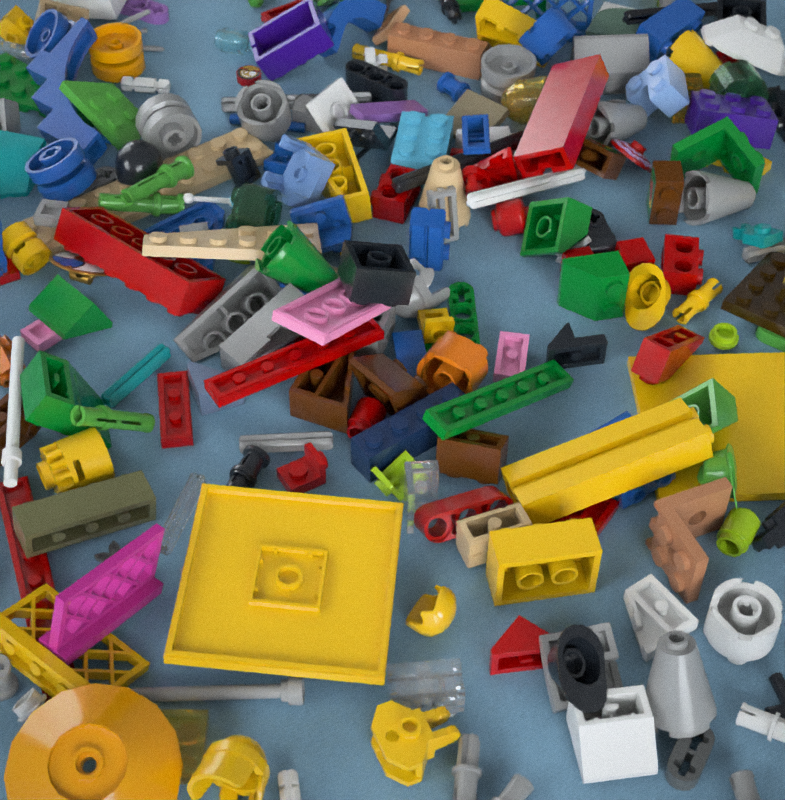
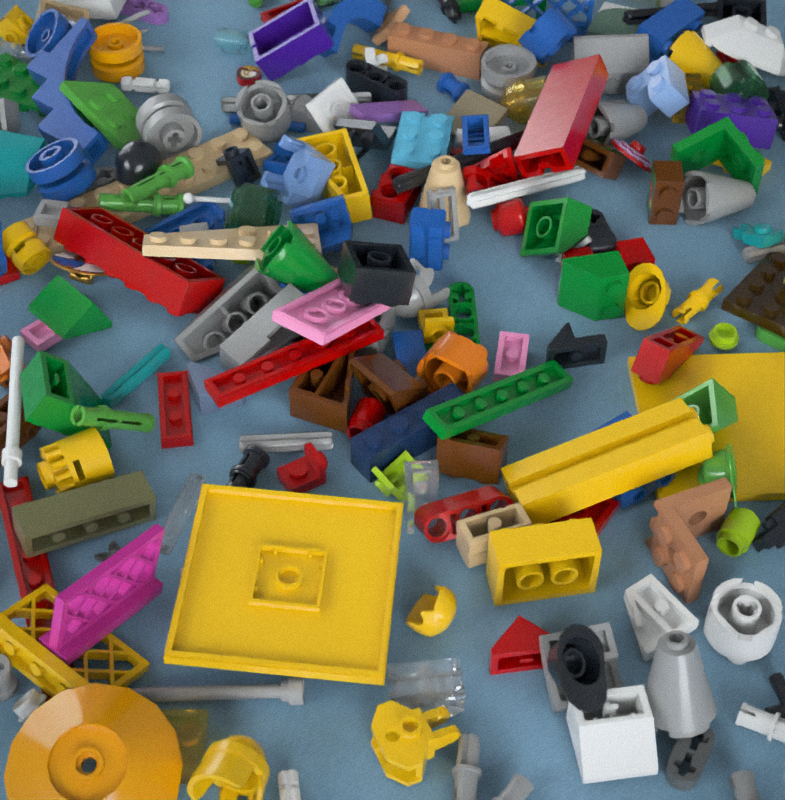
(680, 263): red brick -> none

